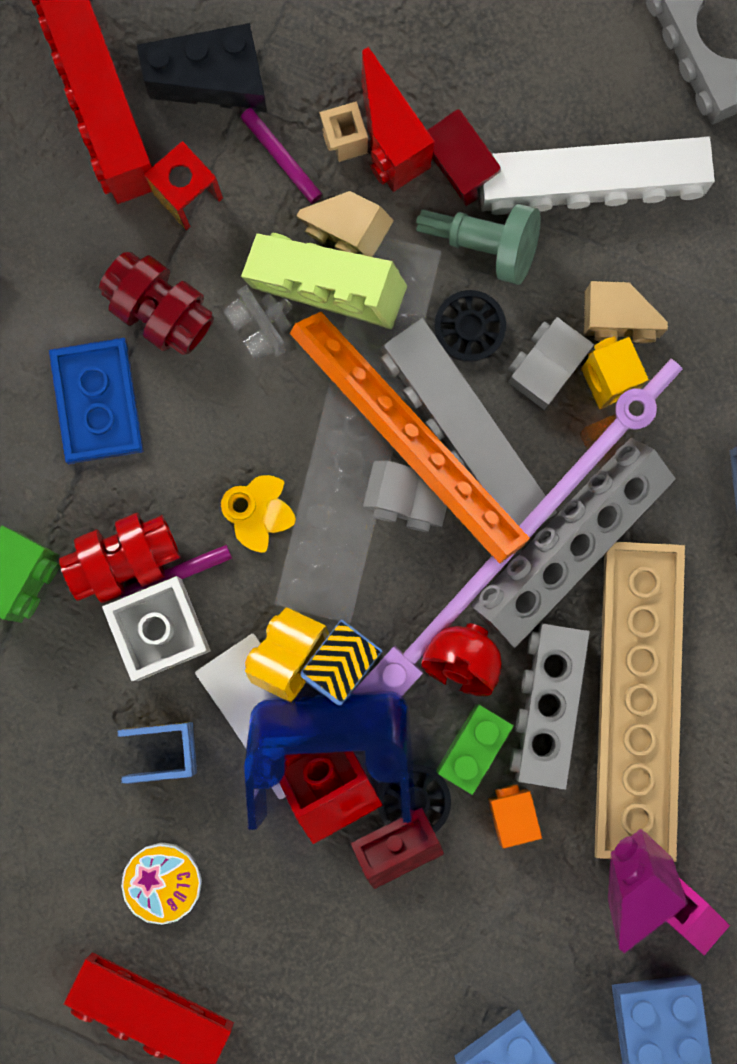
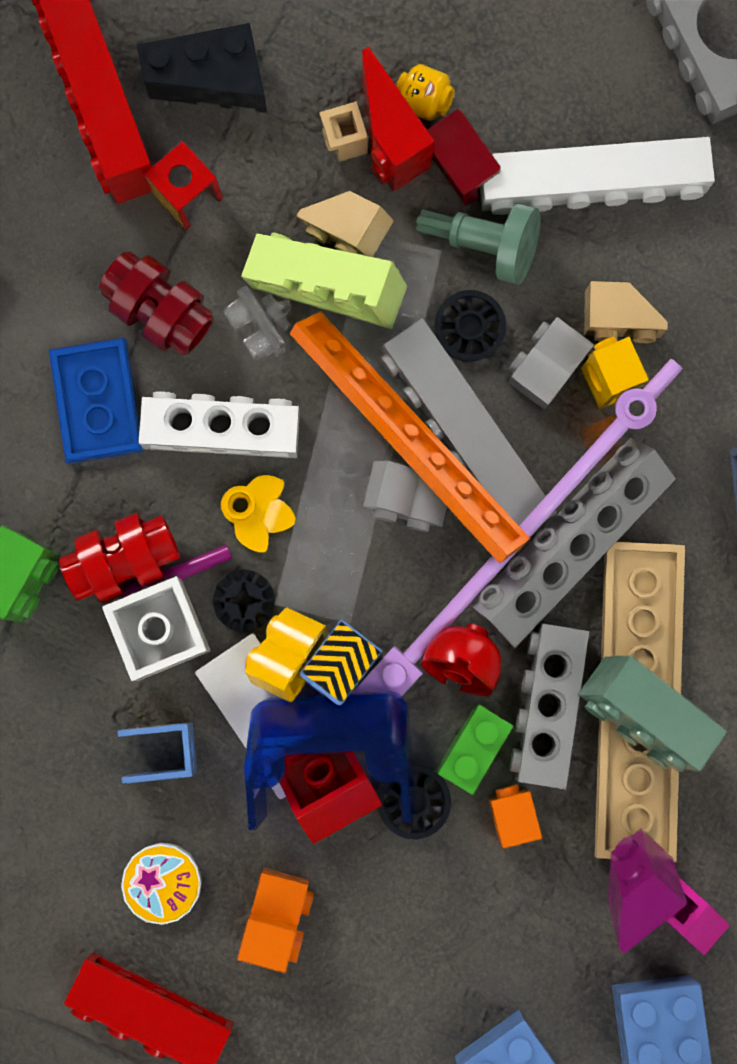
(161, 409): none -> white brick
(257, 613): none -> black gear
(272, 926): none -> orange brick
(281, 156): magenta bar -> none
(397, 849): dark red panel -> none
(426, 91): none -> yellow head
(651, 714): none -> sand green brick

